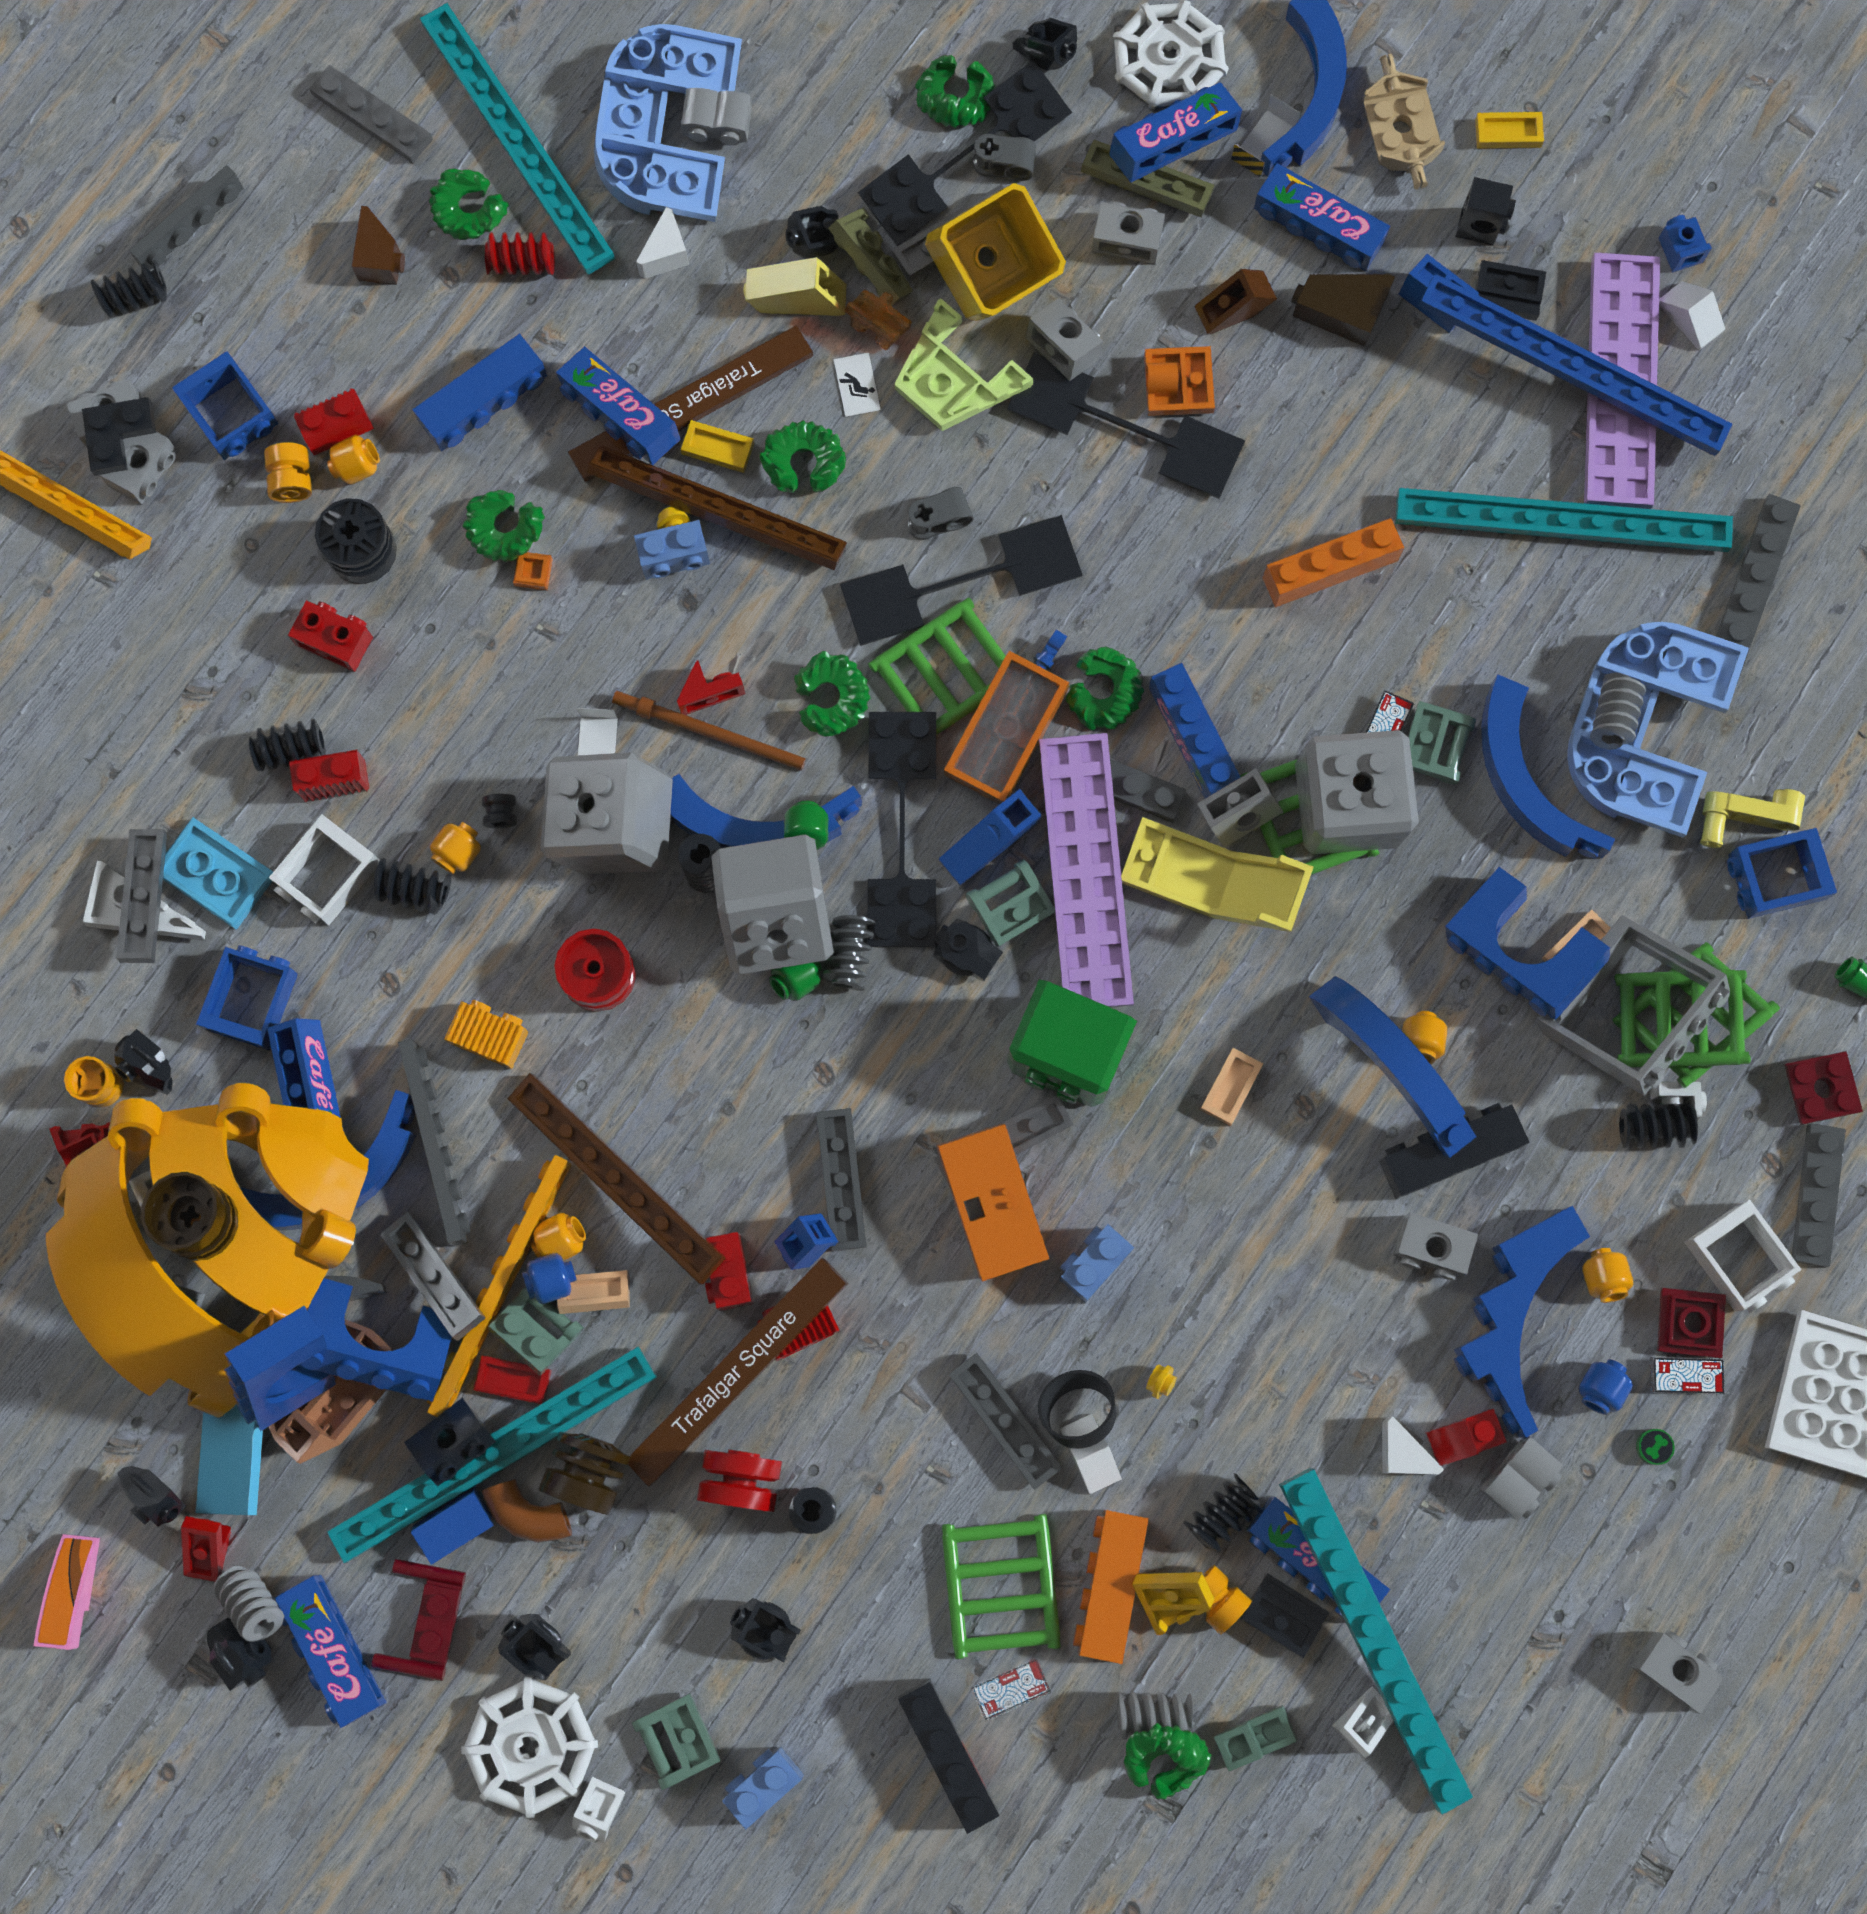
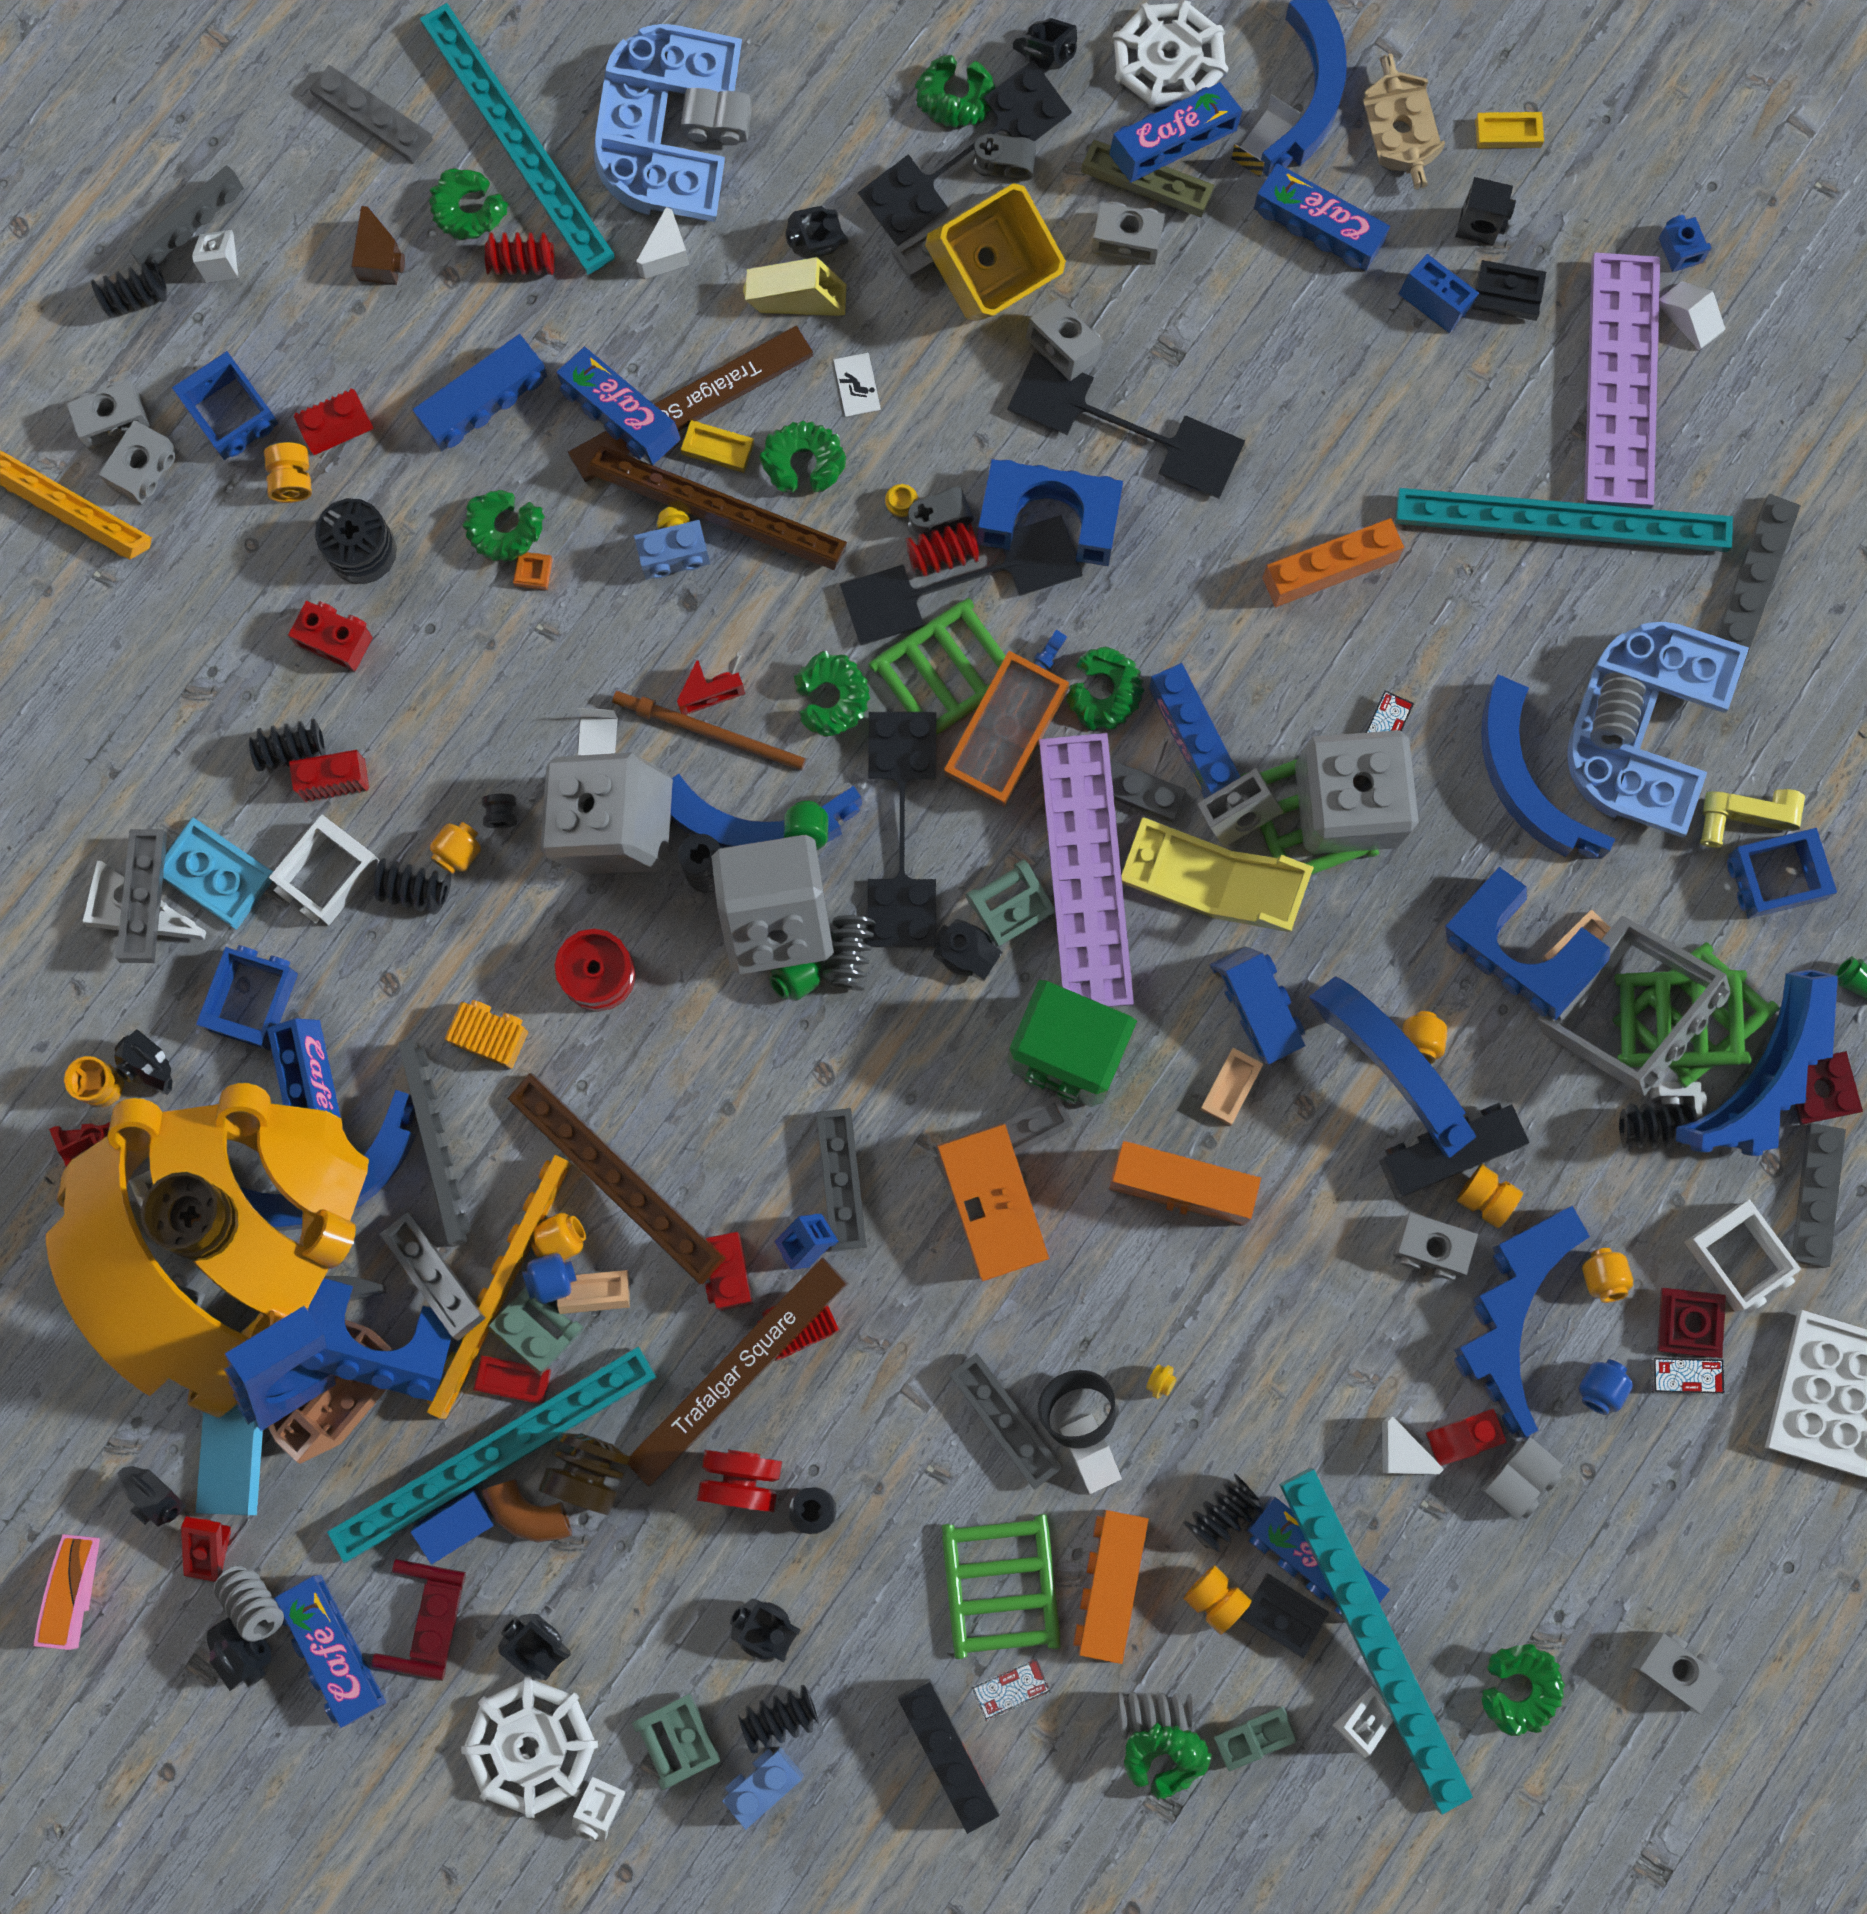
(107, 428): black plate -> none
(216, 256): none -> white slope
(353, 459): light orange head -> none
(457, 1426): black brick -> none
(778, 1719): none -> black piece
(865, 249): olive wing -> none
(879, 316): clear orange hips -> none
(899, 499): none -> yellow plate
(942, 549): none -> red piece
(943, 384): yellowish green wing -> none
(990, 837): blue slope -> none
(1015, 485): none -> blue arch
(1096, 1263): medium blue brick -> none
(1172, 1597): yellow wing -> none
(1179, 381): orange plate -> none
(1184, 1183): none -> orange brick
(1235, 300): reddish brown slope -> none
(1260, 1003): none -> blue wedge
(1343, 303): dark brown slope -> none
(1427, 736): sand green plate -> none
(1488, 1195): none -> light orange wheel
(1545, 1697): none -> green piece
(1575, 365): blue plate -> none
(1655, 1446): tile -> none
(1780, 1078): none -> blue arch

